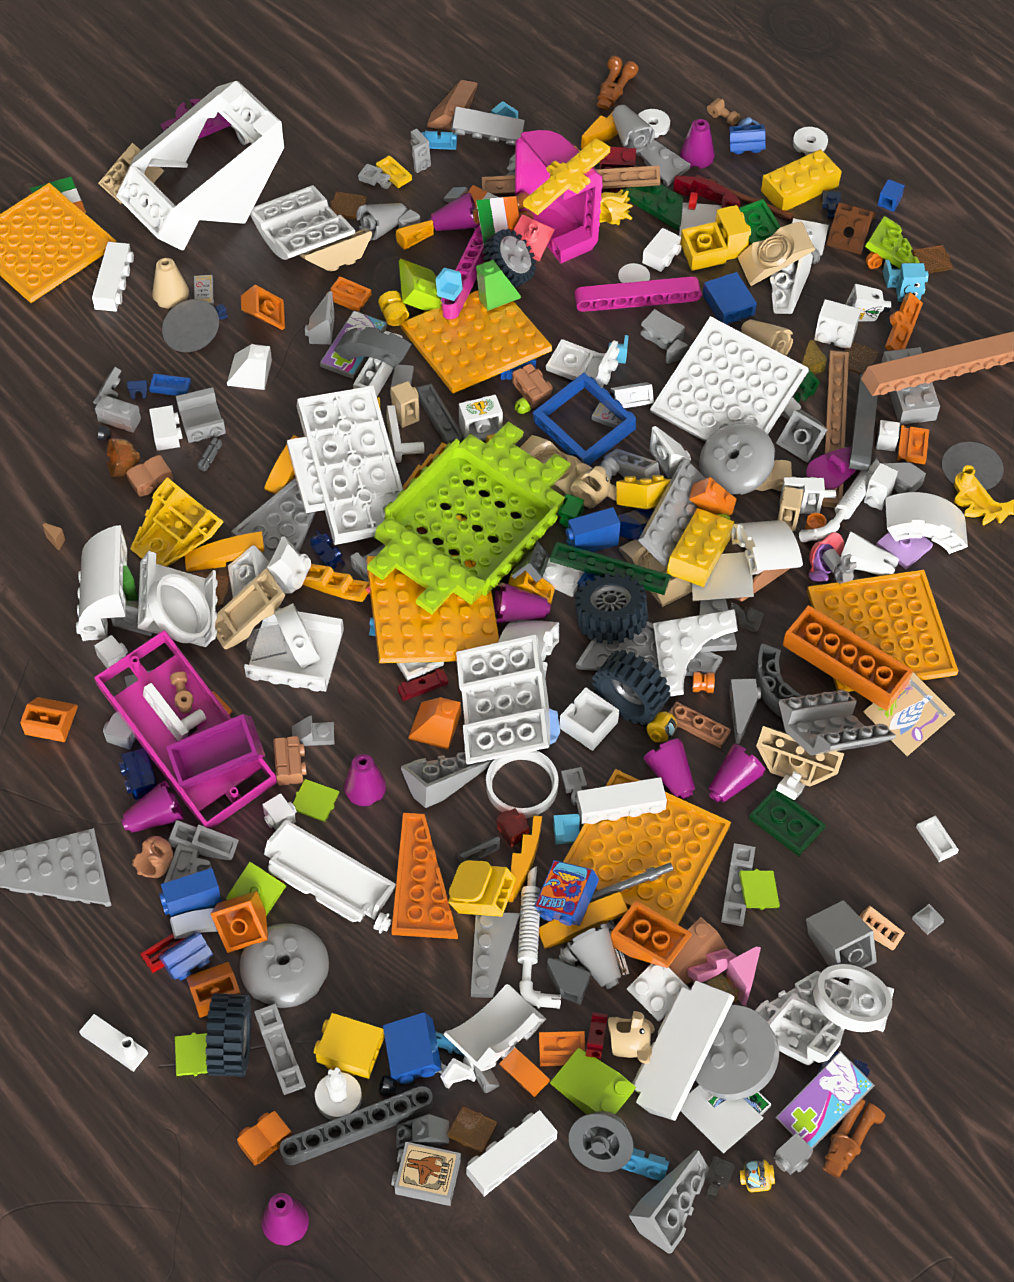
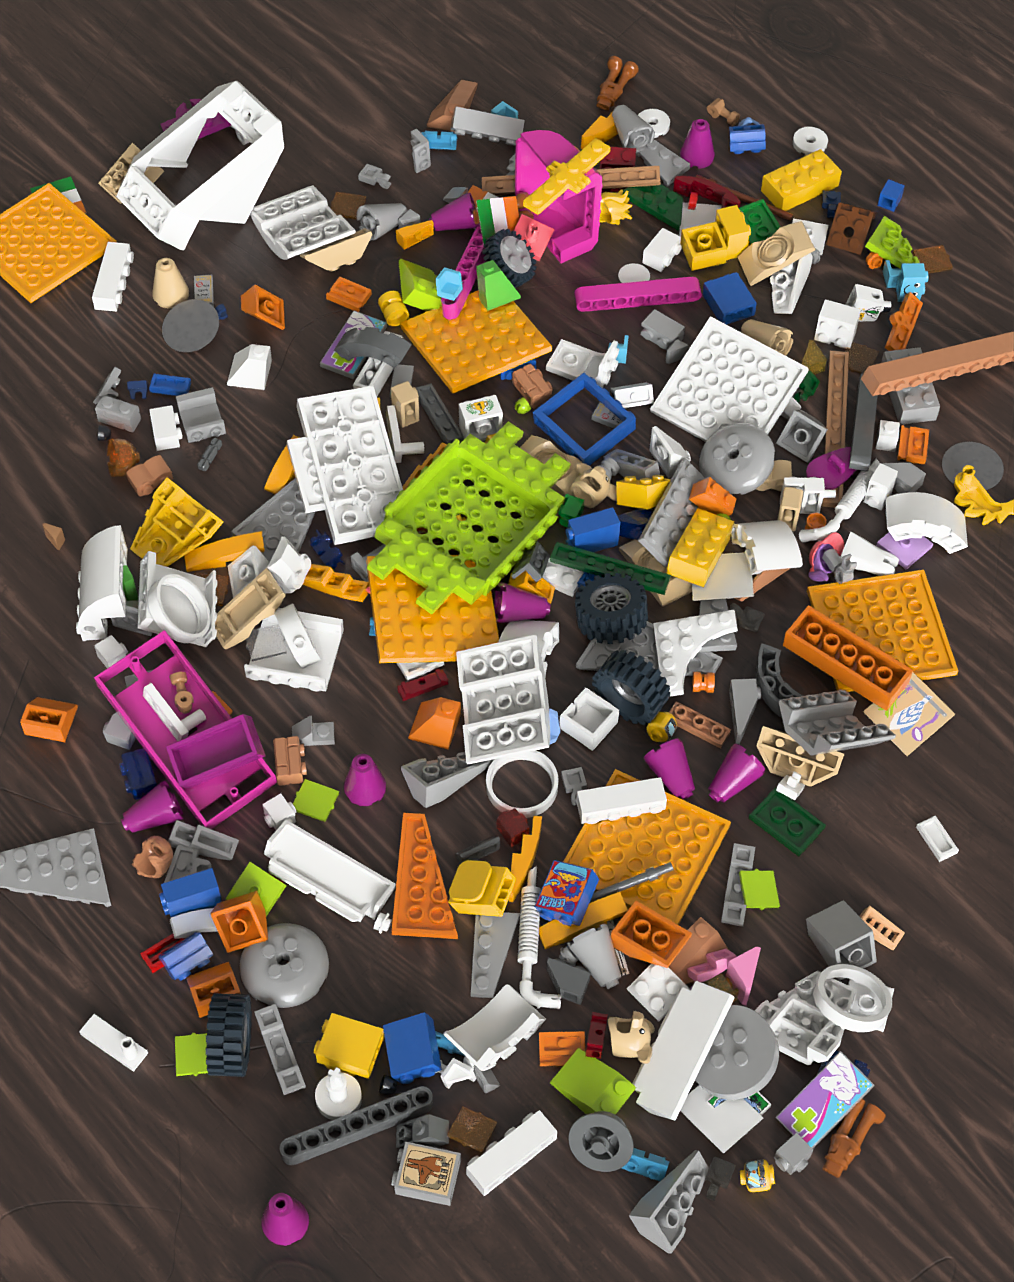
(263, 1138): orange brick -> none
(322, 322): light grey slope -> none
(398, 174): yellow plate -> none
(524, 1072): orange slope -> none
(566, 828): medium azure panel -> none
(928, 919): light grey tile -> none

